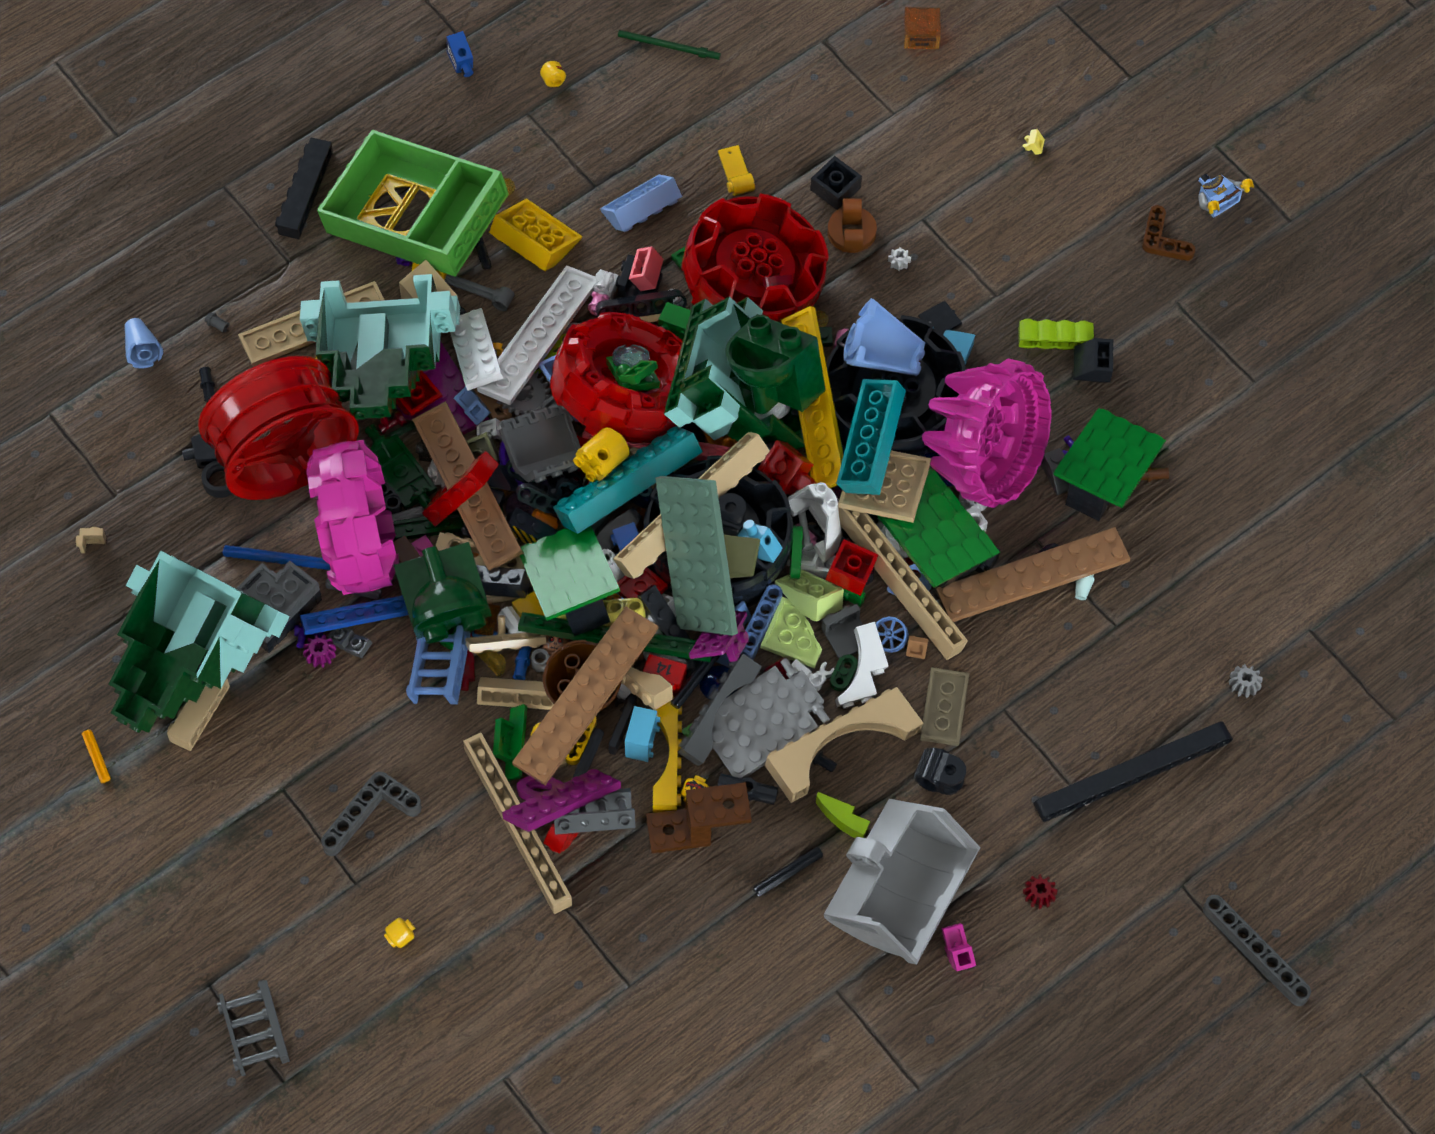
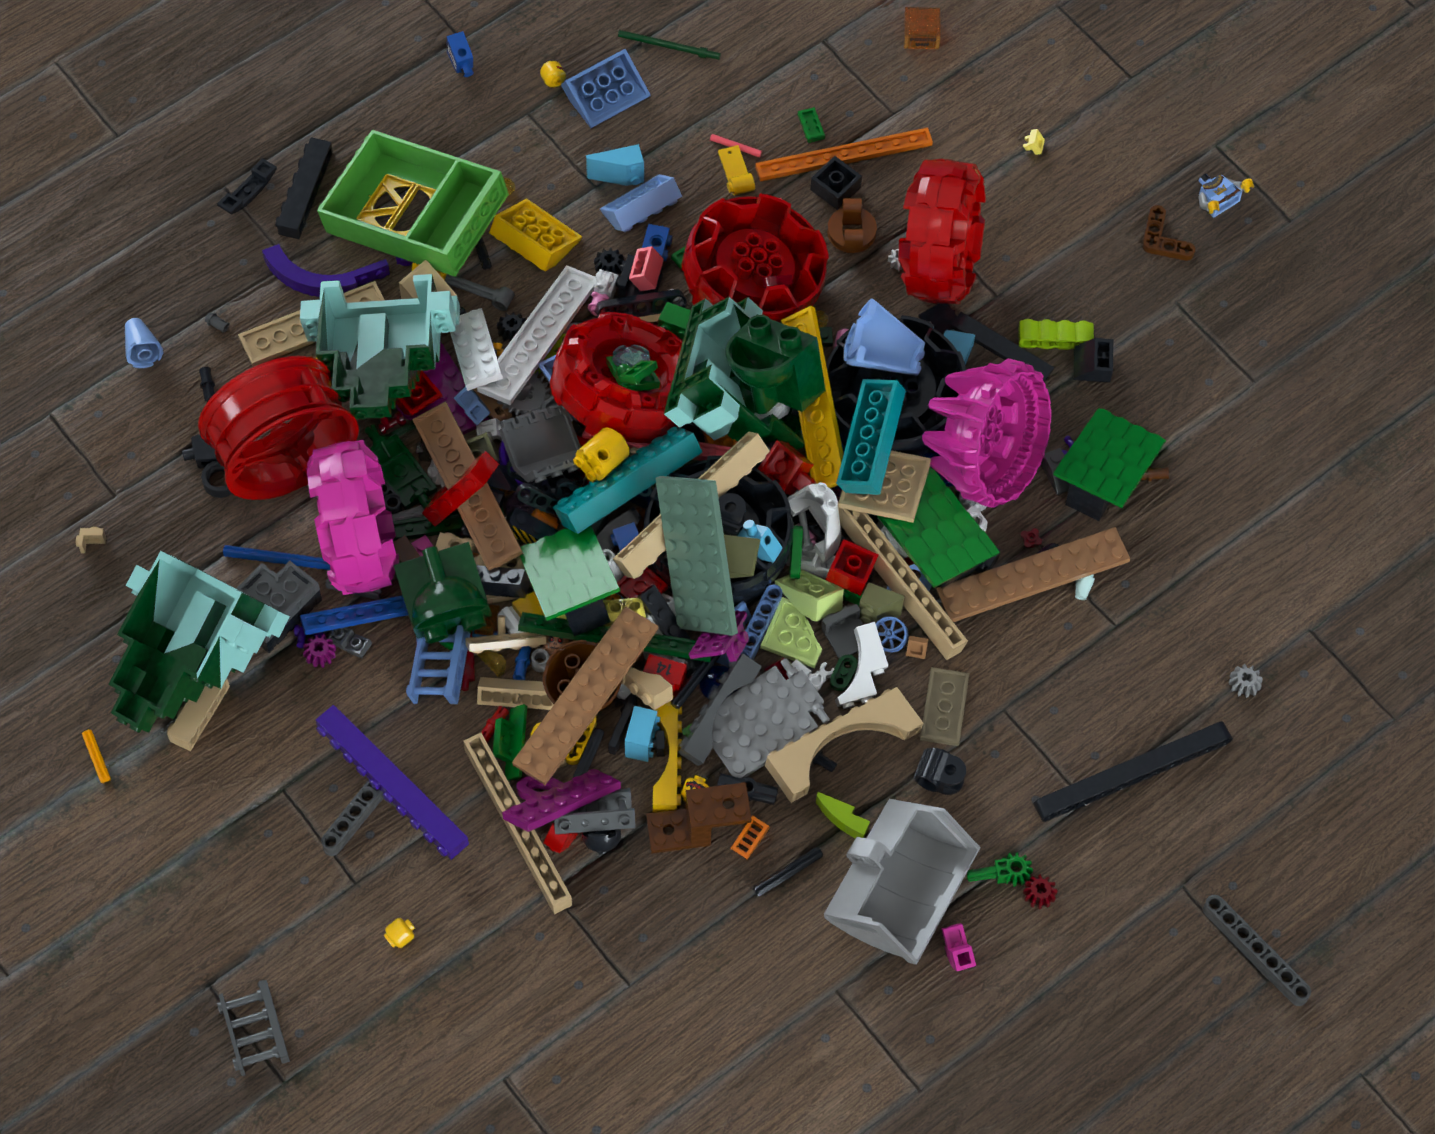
(249, 189): none -> black slope
(309, 282): none -> dark purple arch
(392, 782): none -> dark purple brick
(489, 729): none -> red pin
(509, 325): none -> black gear
(601, 840): none -> black cylinder
(606, 88): none -> medium blue slope
(609, 261): none -> black gear
(617, 166): none -> medium azure slope
(658, 236): none -> blue brick
(658, 743): none -> black plate
(729, 143): none -> coral bar
(755, 821): none -> orange slope
(811, 125): none -> green plate
(847, 153): none -> orange plate
(879, 603): none -> olive slope
(942, 231): none -> red wheel
(998, 344): none -> black tile
(1003, 872): none -> green gear
(1031, 543): none -> dark red plate

